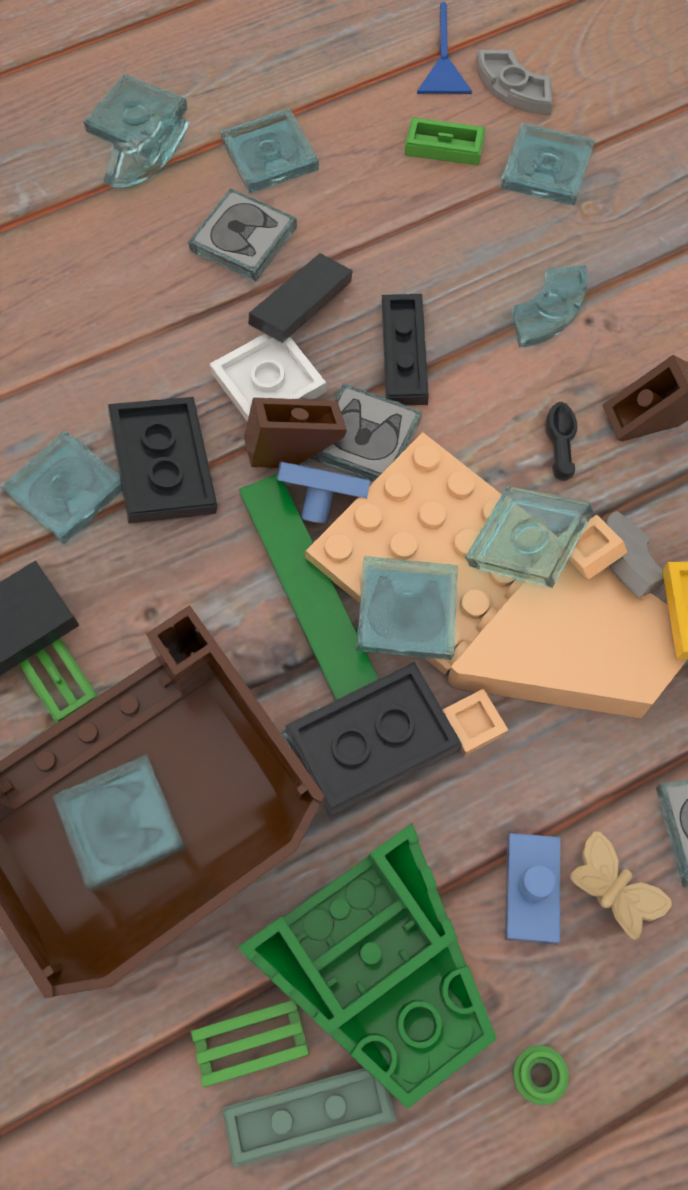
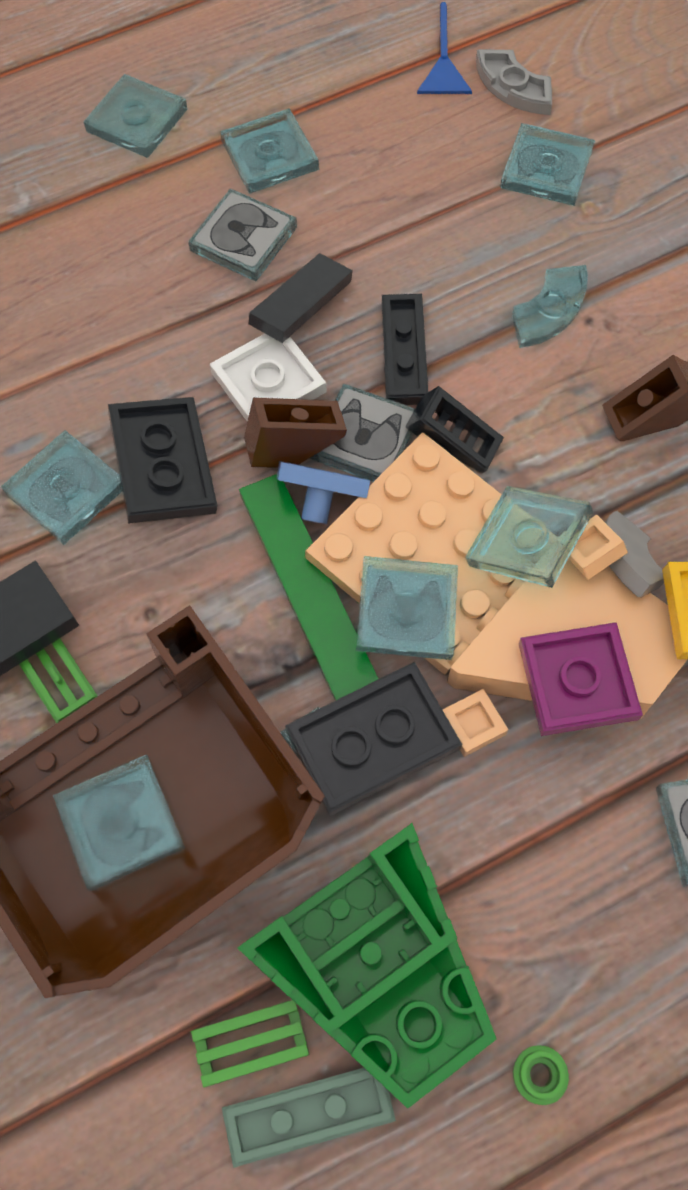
(147, 152): clear light blue tile -> none
(445, 141): bright green tile -> none
(462, 418): none -> black slope
(533, 889): medium blue tile -> none
(561, 430): black piece -> none
(579, 679): none -> magenta tile
(601, 879): tan piece -> none

